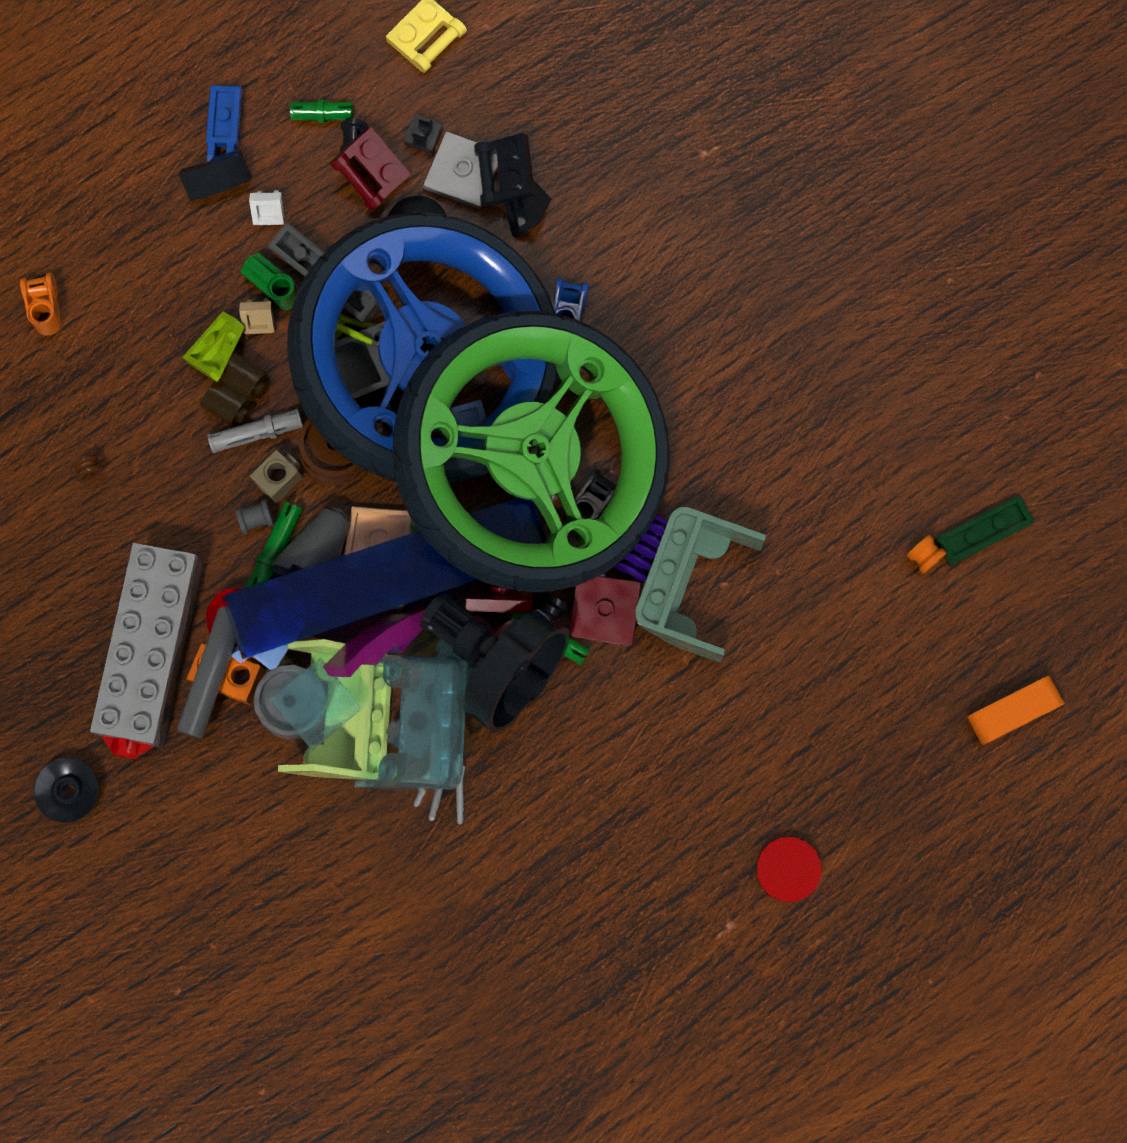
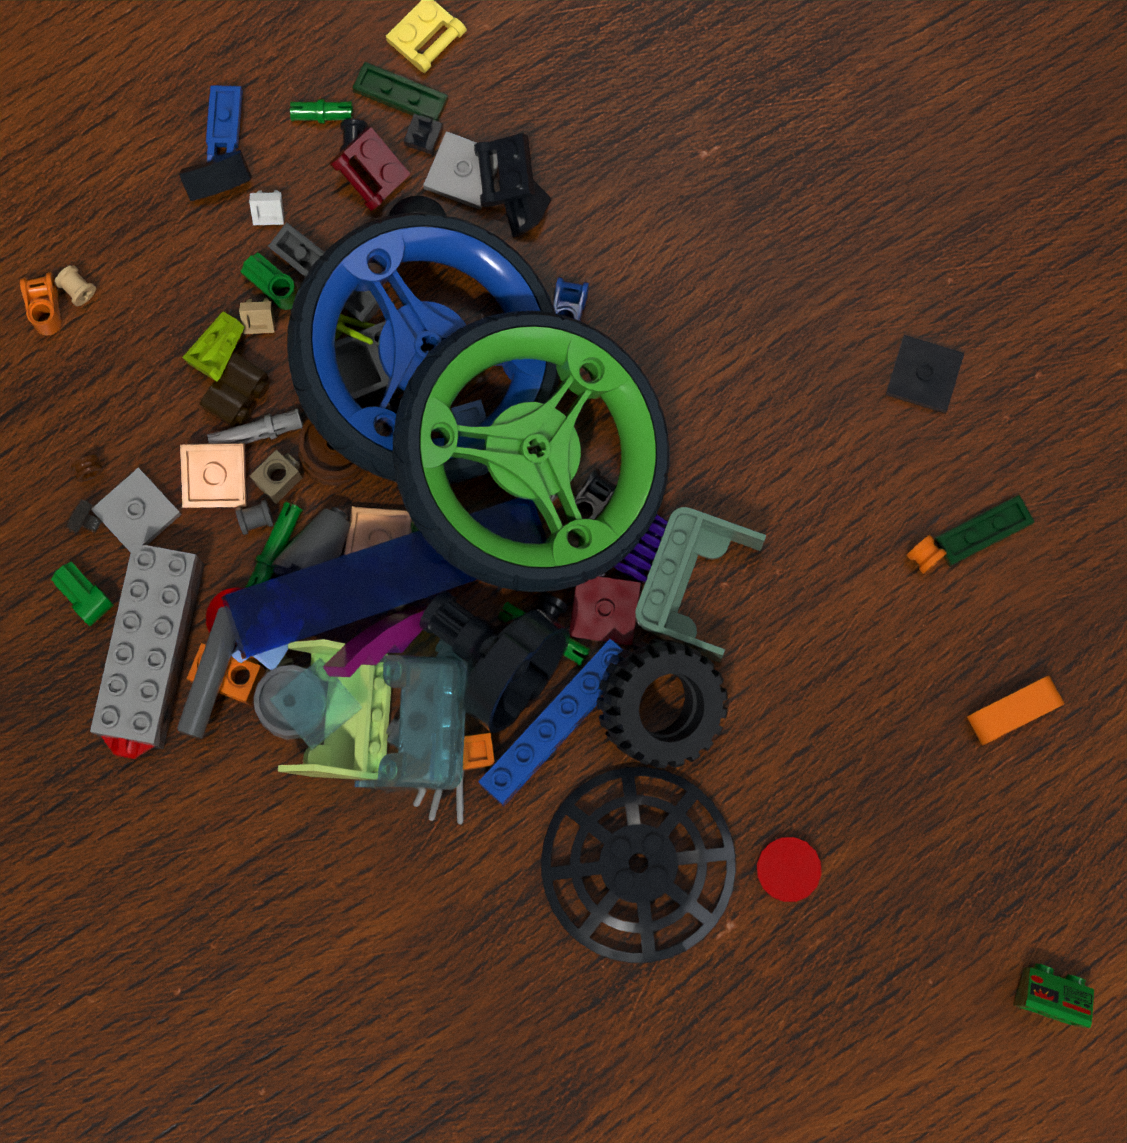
(51, 785): black dish -> none
(75, 285): none -> tan bush
(81, 518): none -> clear smoke tile
(86, 599): none -> green piece
(136, 510): none -> light grey plate
(213, 475): none -> light nougat plate
(399, 92): none -> dark green tile
(478, 752): none -> orange tile
(492, 598): dark red plate -> none
(550, 728): none -> blue brick
(633, 886): none -> black dish
(699, 715): none -> black tyre
(924, 374): none -> black plate
(1055, 997): none -> green slope

